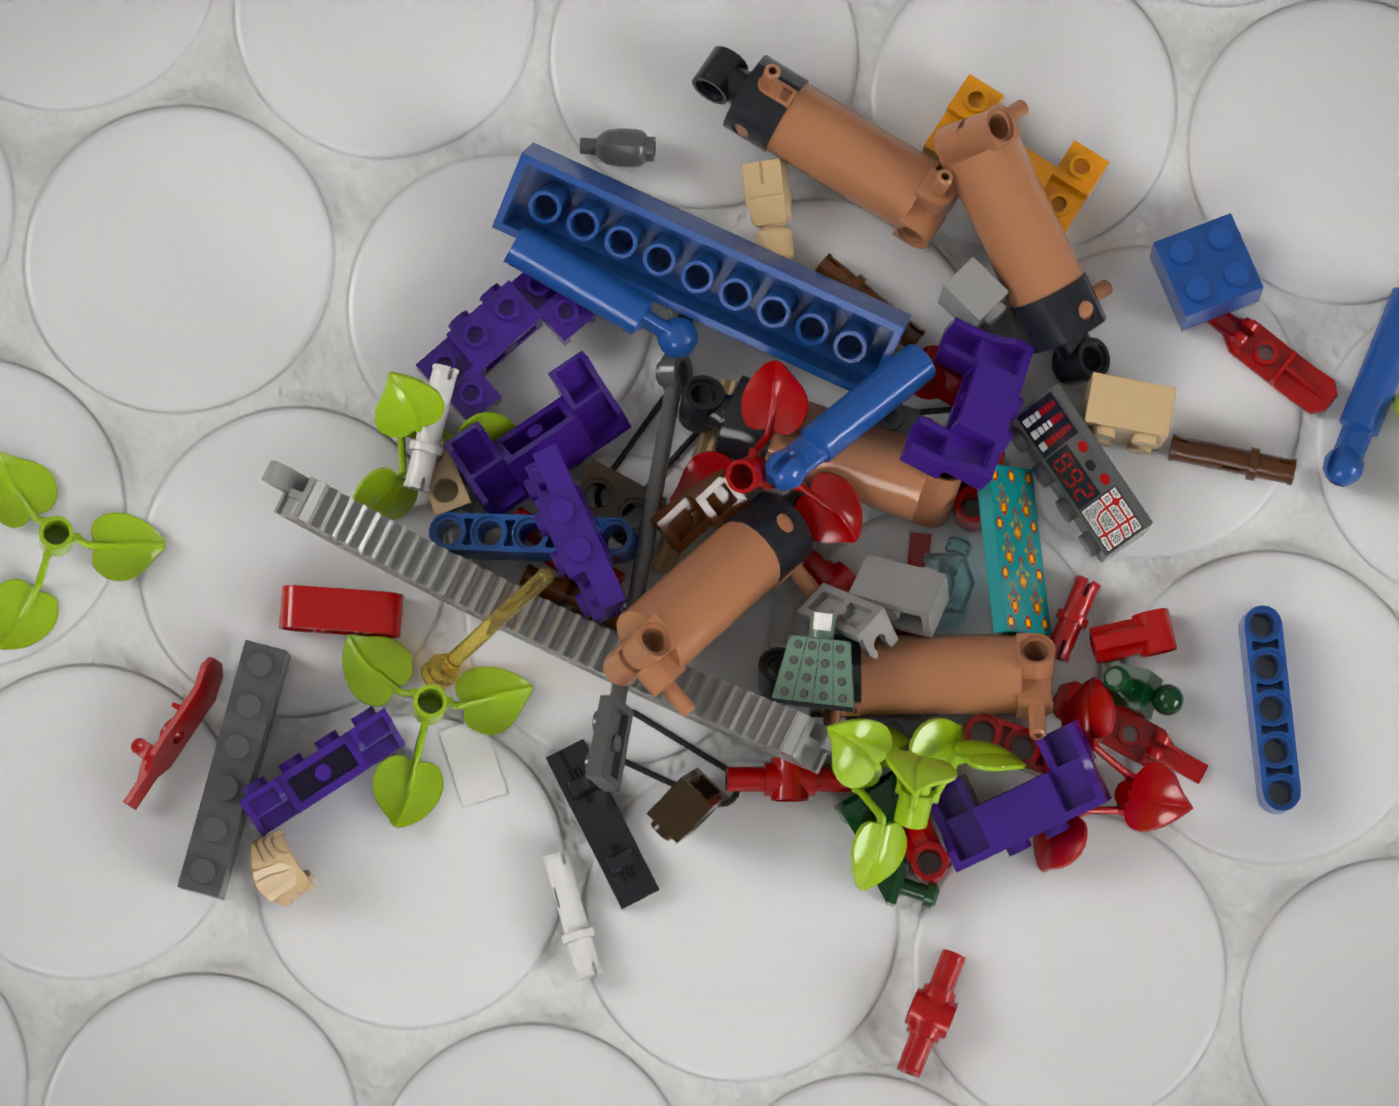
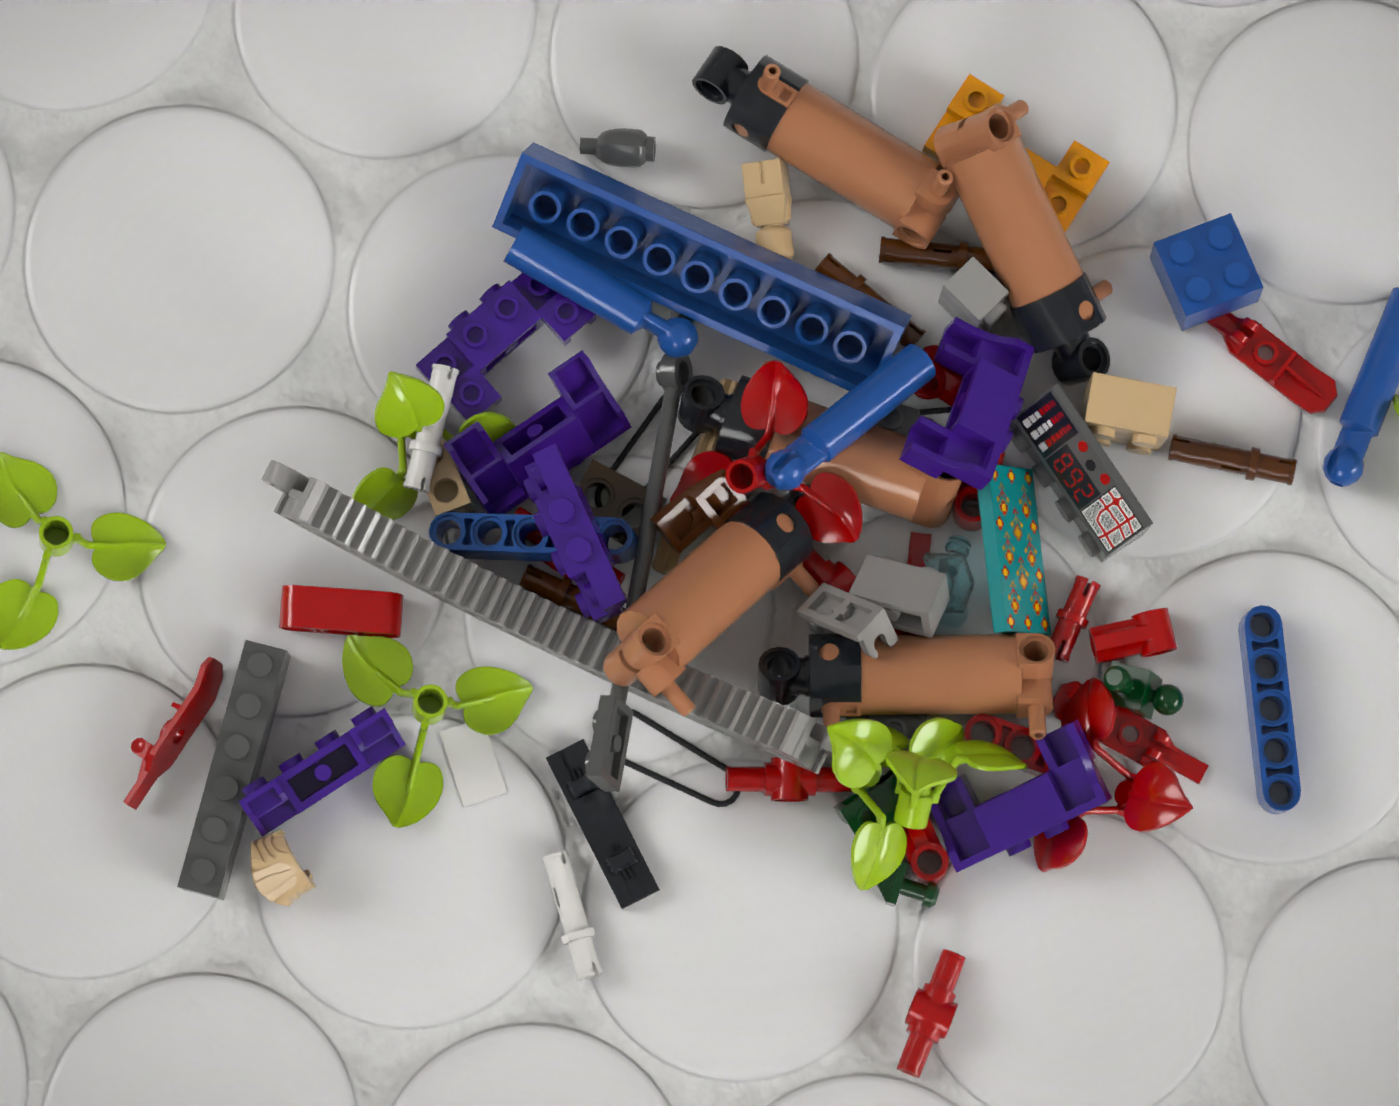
(444, 668): clear yellow piece -> none
(685, 806): dark brown brick -> none
(817, 669): sand green torso -> none
(935, 255): none -> reddish brown pin

